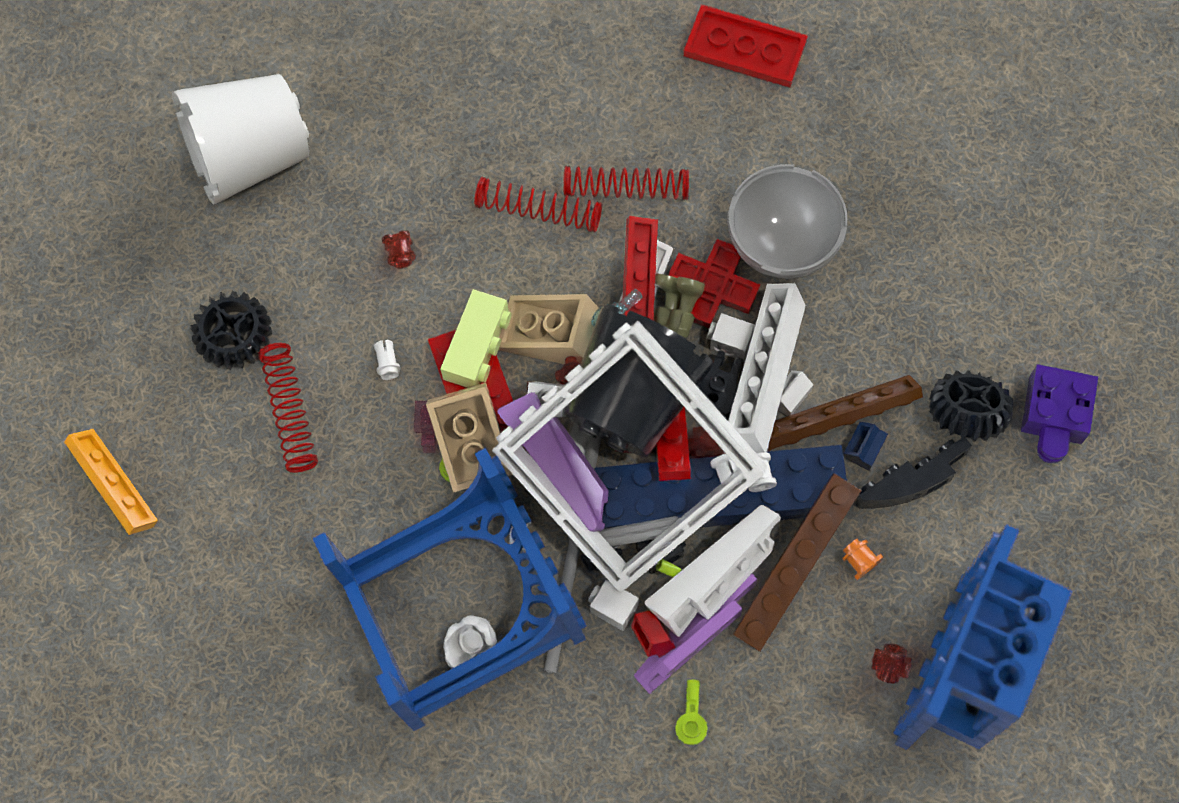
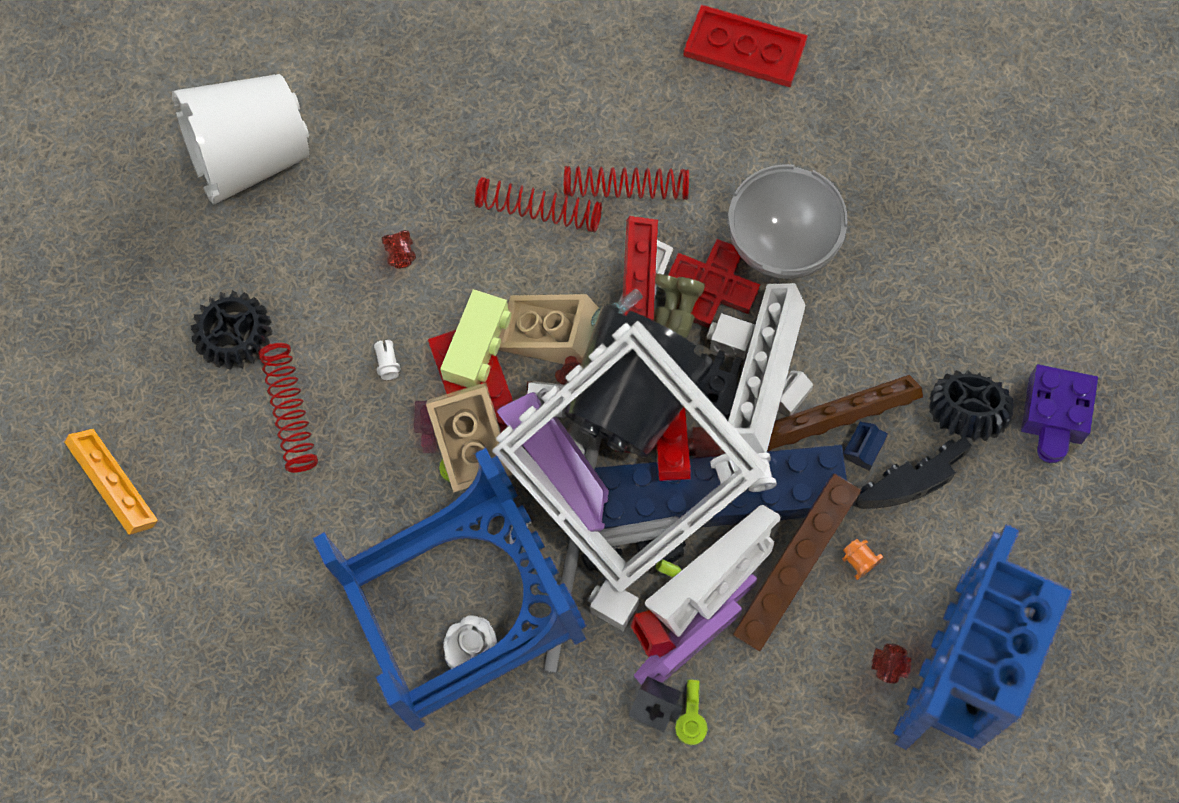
(645, 705): none -> black brick

